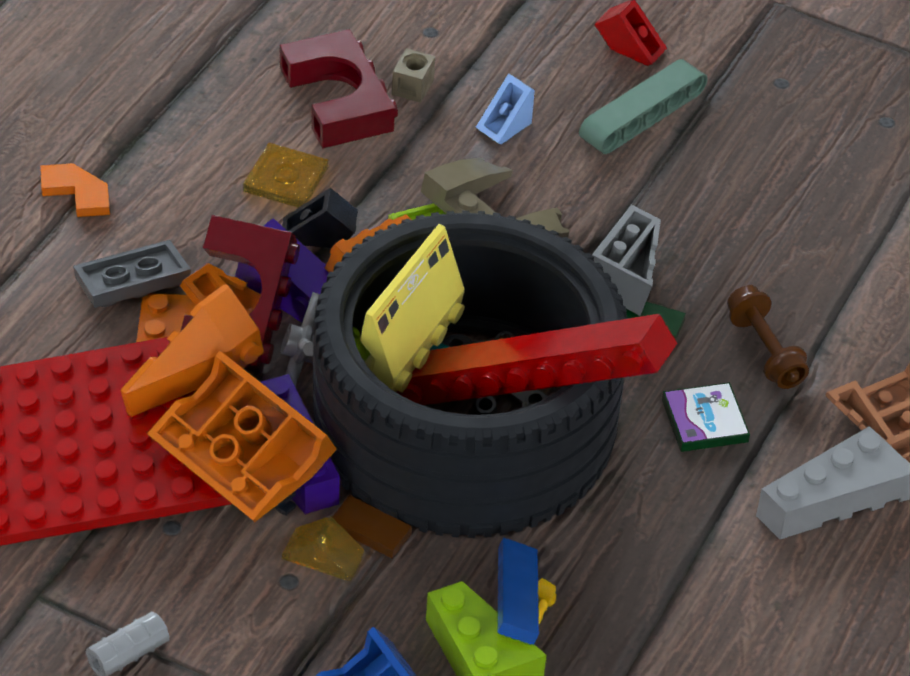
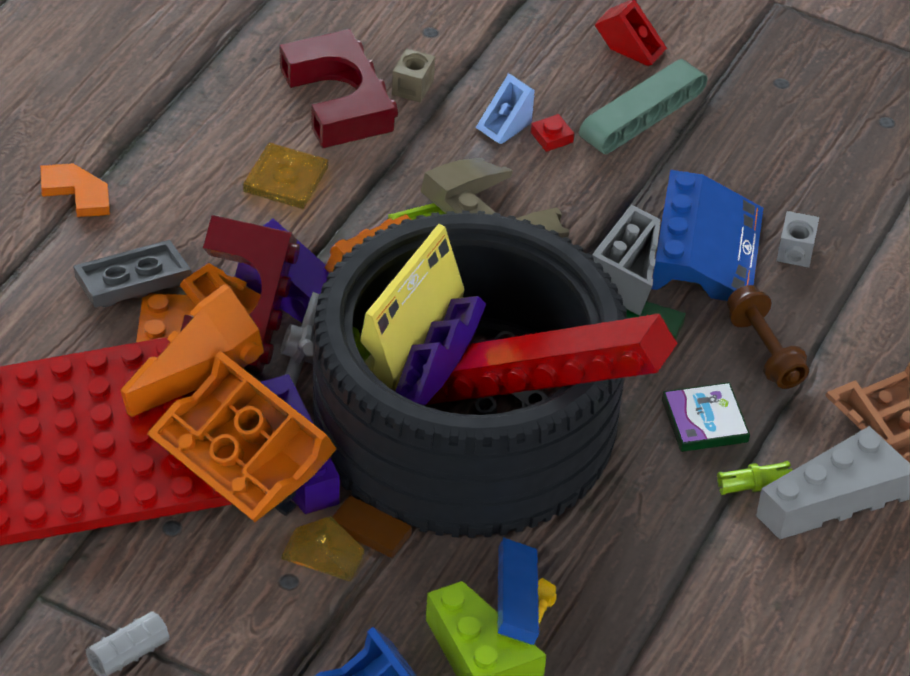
(322, 220): black slope -> none
(444, 346): none -> dark purple slope
(552, 132): none -> red plate
(707, 236): none -> blue piece
(753, 477): none -> lime pin
(797, 239): none -> light grey brick

